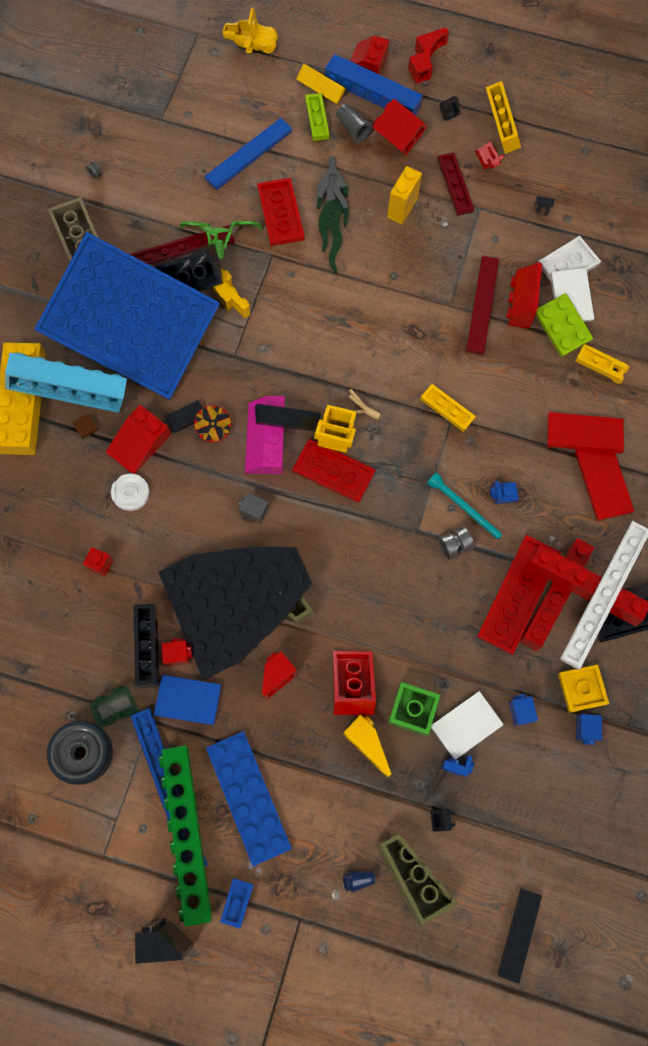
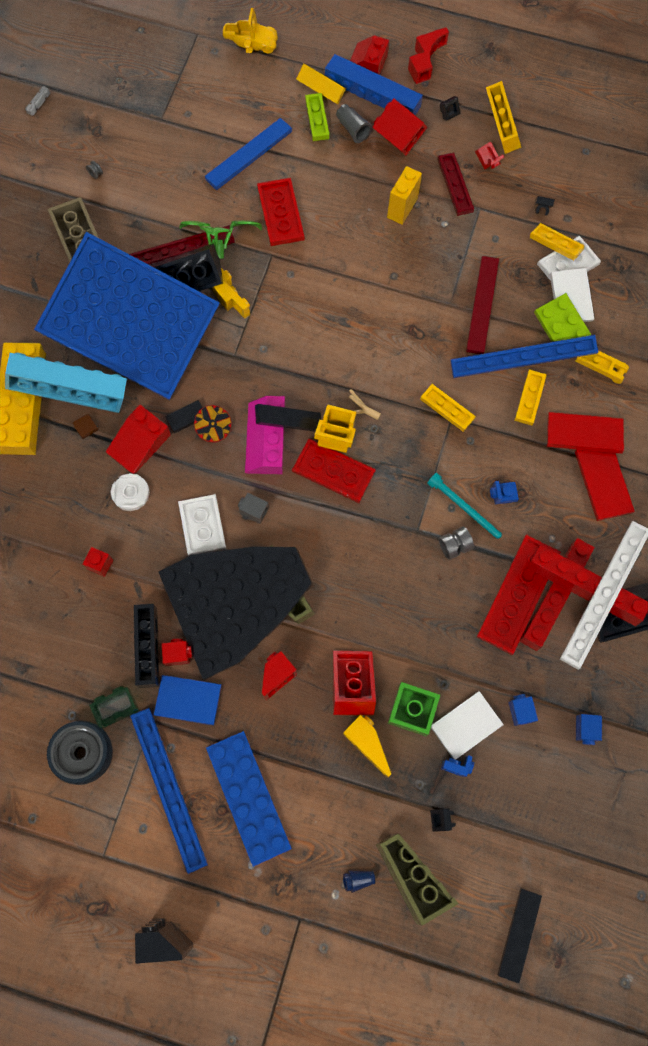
(37, 101): none -> light grey axle
(187, 914): green brick -> none
(202, 525): none -> white tile
(236, 903): blue plate -> none
(332, 185): clear green piece -> none
(524, 296): red slope -> none
(524, 356): none -> blue tile
(530, 397): none -> yellow plate
(557, 241): none -> yellow tile
(583, 688): yellow plate -> none

